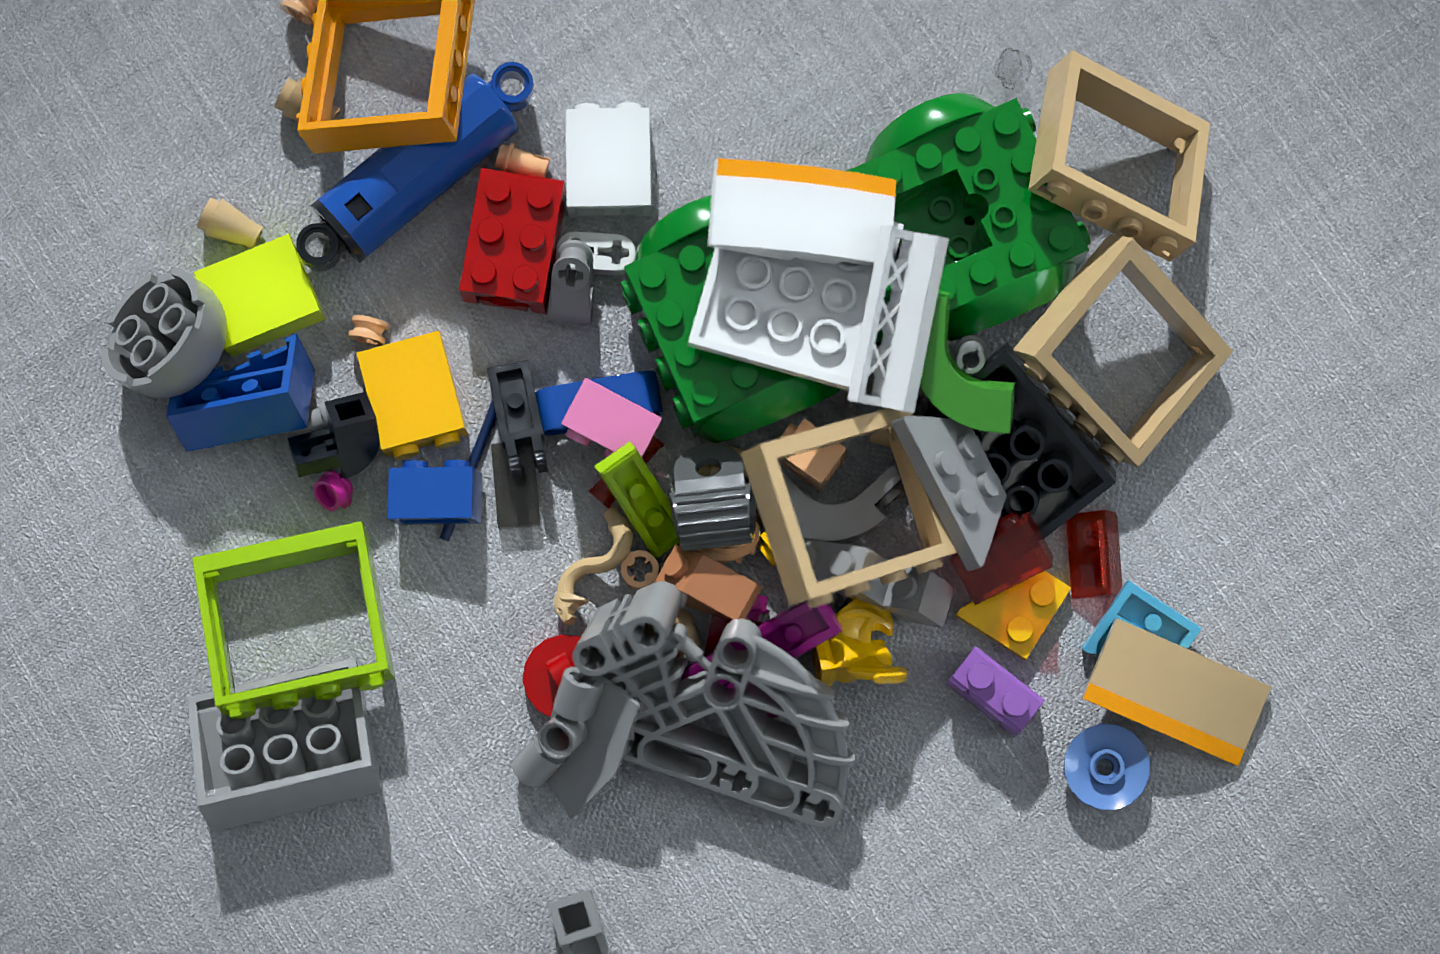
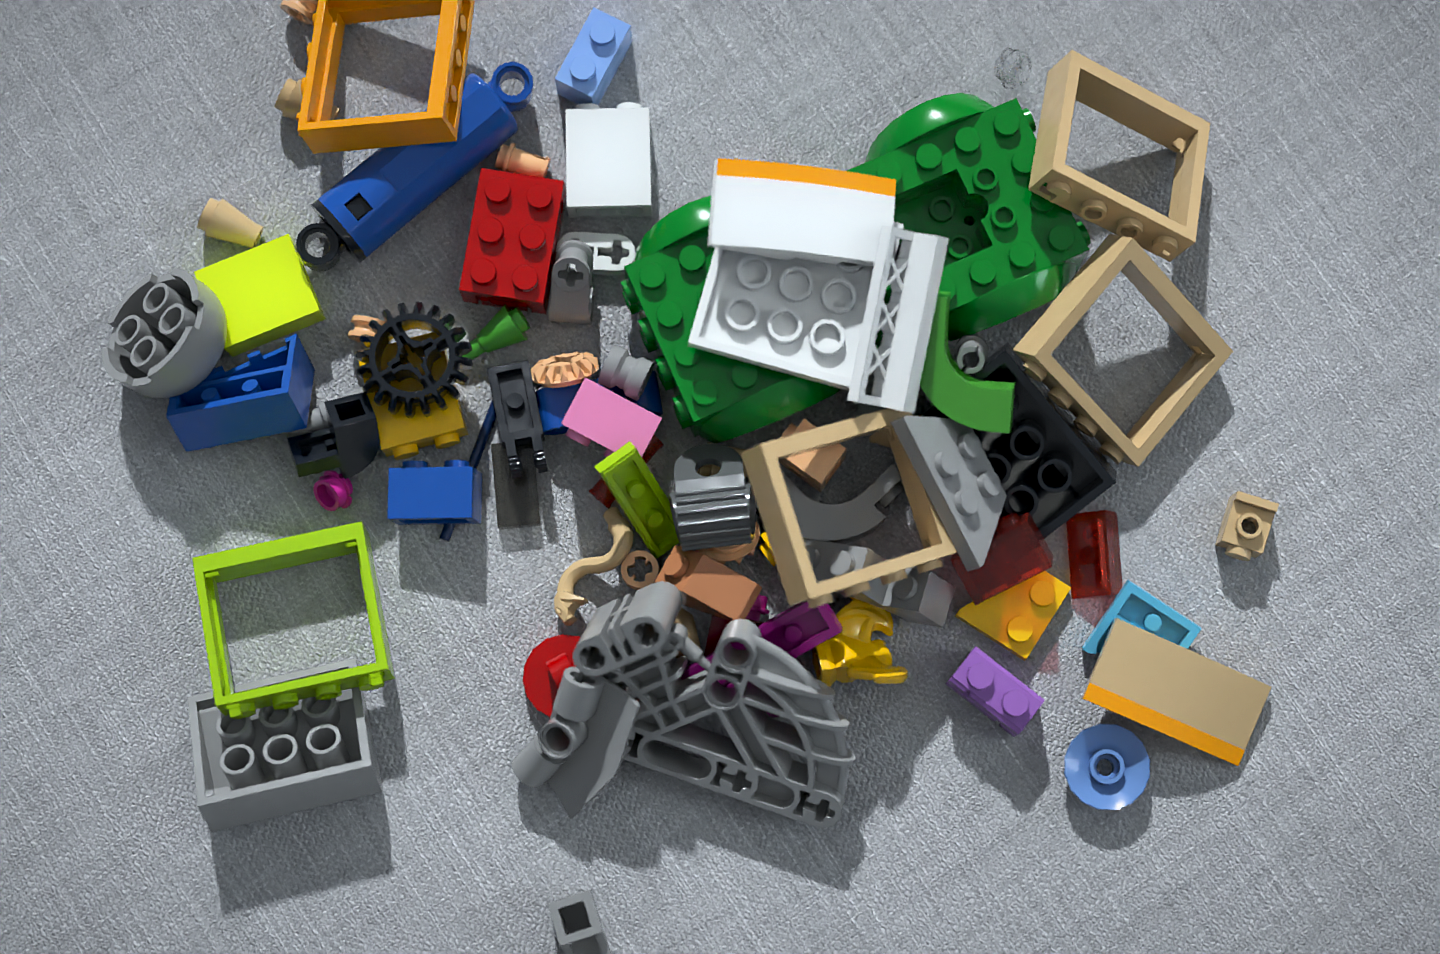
(400, 371): none -> black gear
(501, 331): none -> bright green cone
(564, 369): none -> light nougat gear
(593, 58): none -> light blue brick
(626, 372): none -> light grey wheel
(1231, 535): none -> tan brick

